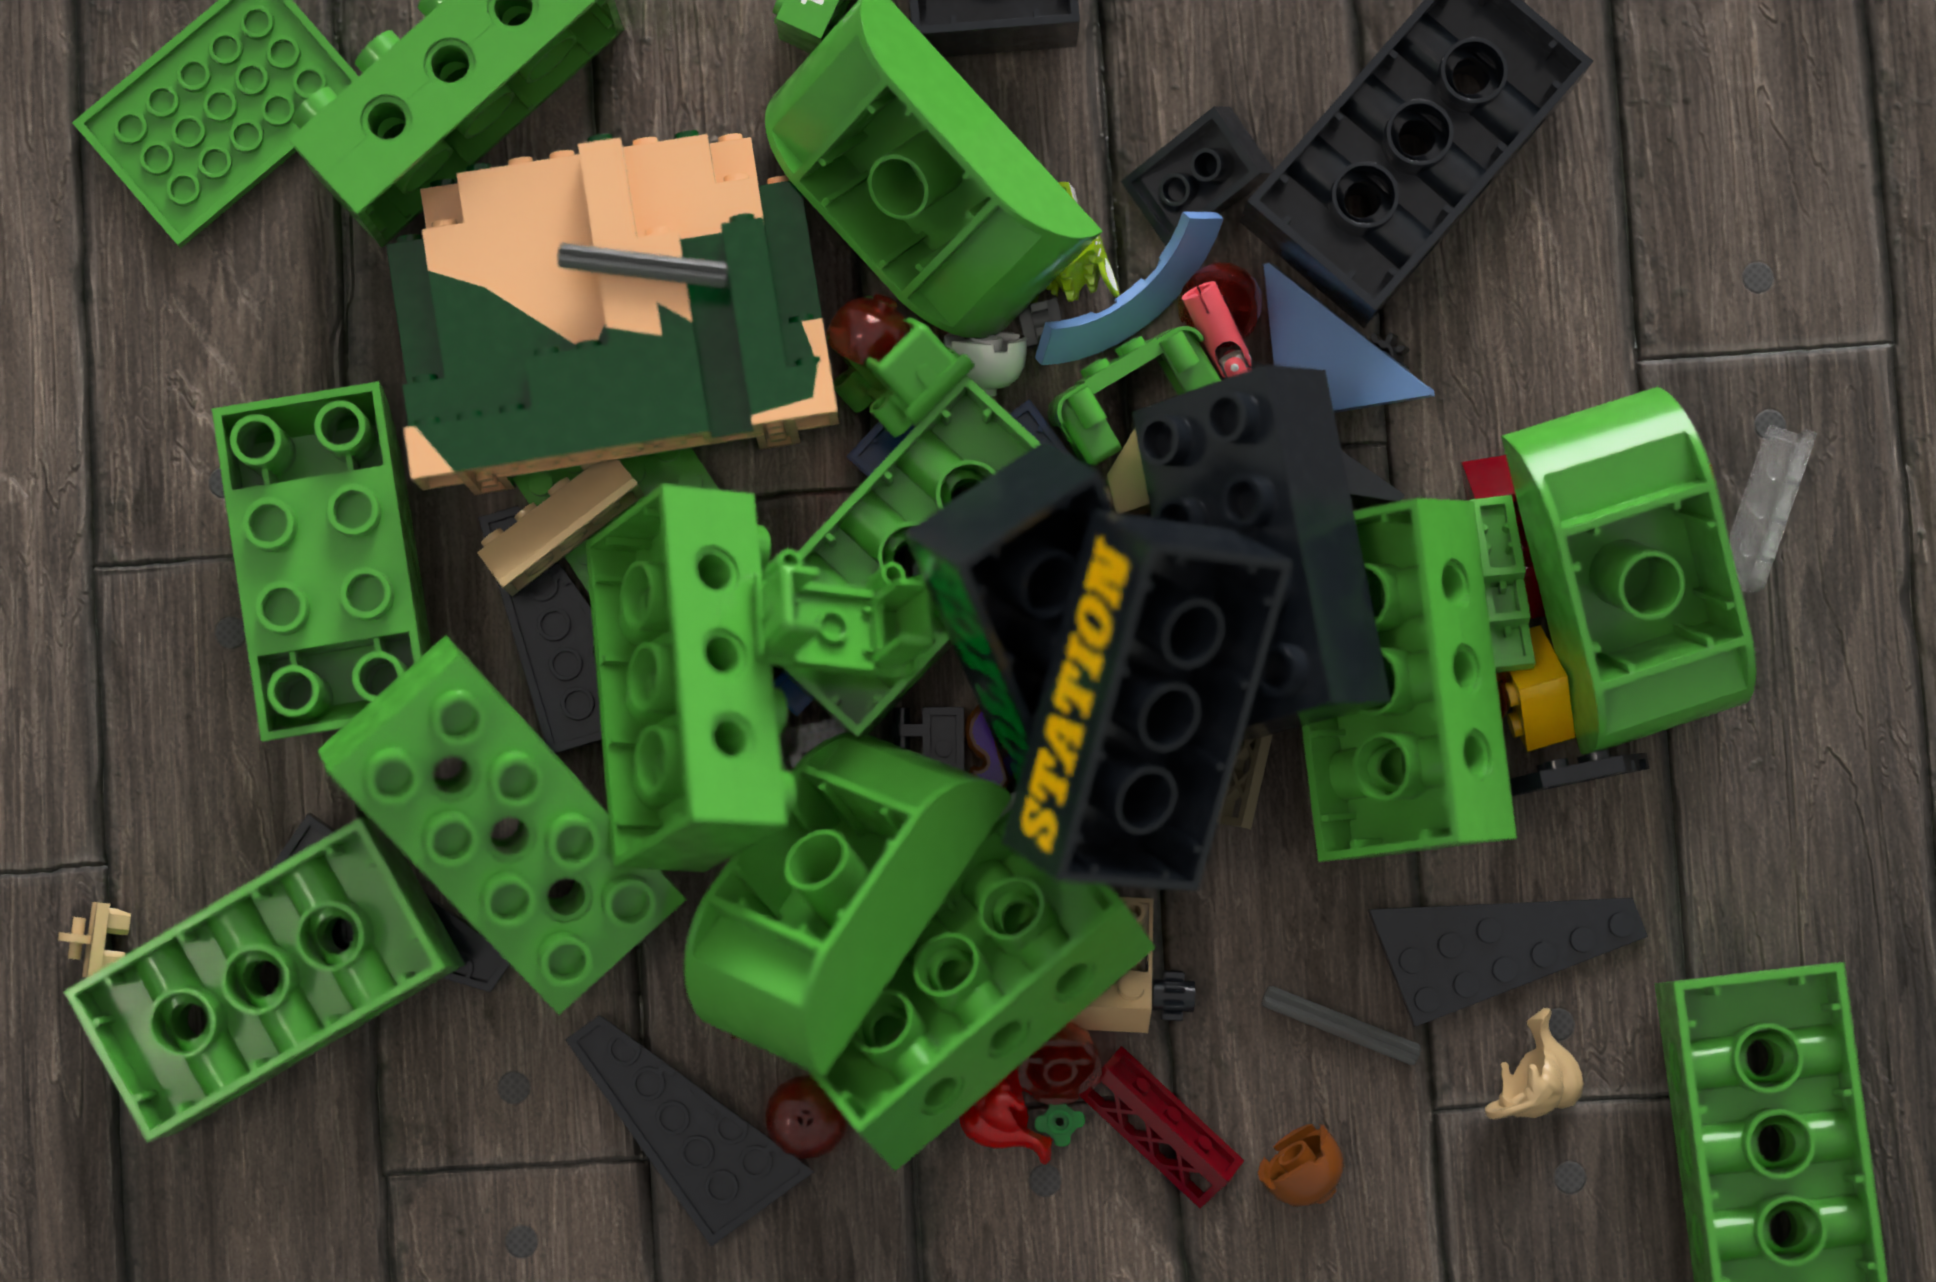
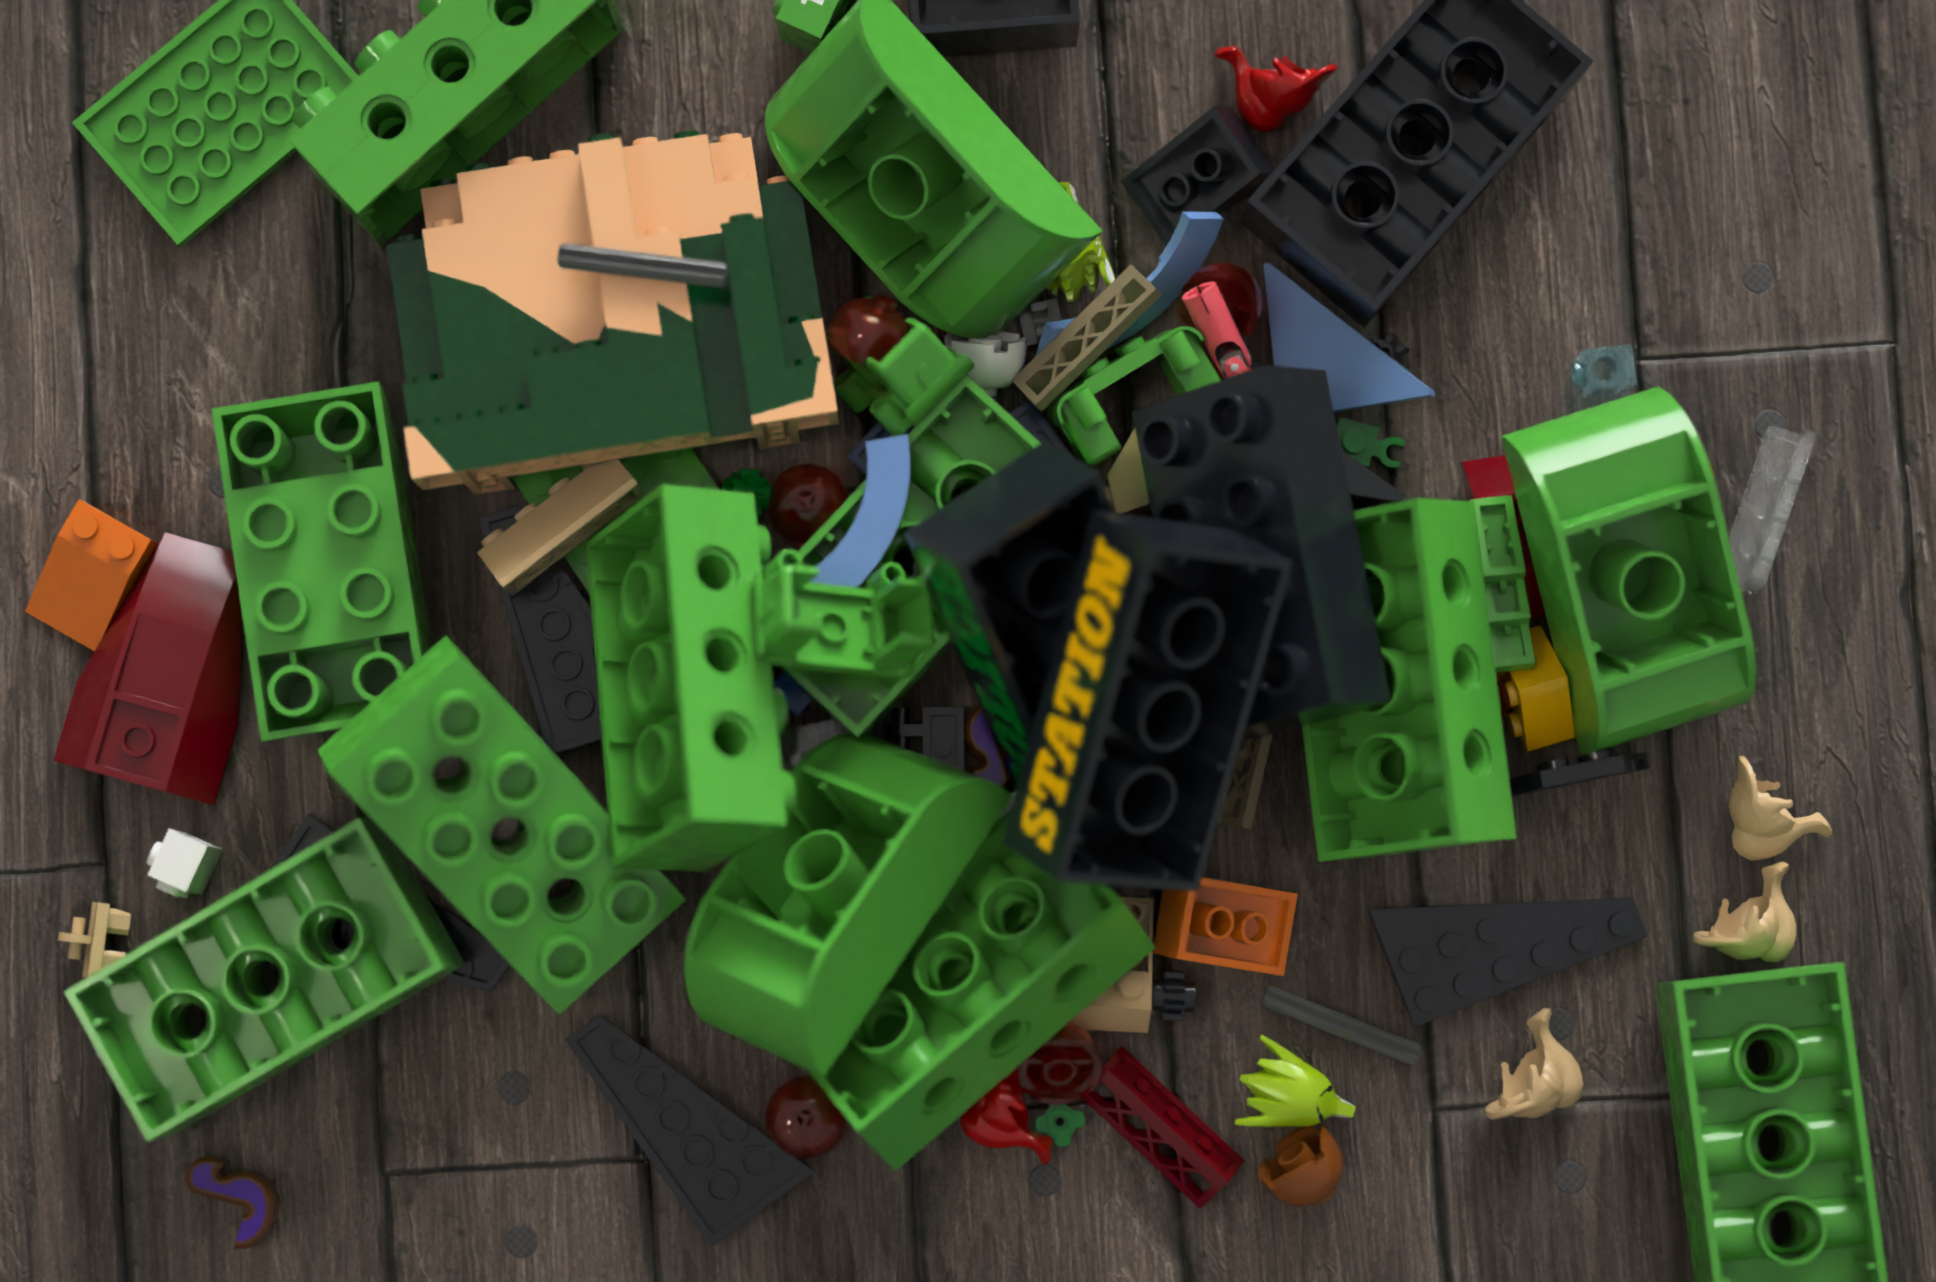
(89, 574): none -> orange slope
(165, 678): none -> dark red wedge
(182, 863): none -> white brick
(245, 1188): none -> reddish brown animal
(749, 482): none -> green gear
(796, 521): none -> clear red cylinder
(877, 518): none -> medium blue tile
(1086, 337): none -> dark tan fence
(1227, 926): none -> orange slope
(1270, 96): none -> red piece
(1290, 1092): none -> lime piece
(1360, 443): none -> green plate
(1622, 366): none -> clear light blue brick
(1758, 927): none -> tan piece
(1762, 821): none -> tan piece

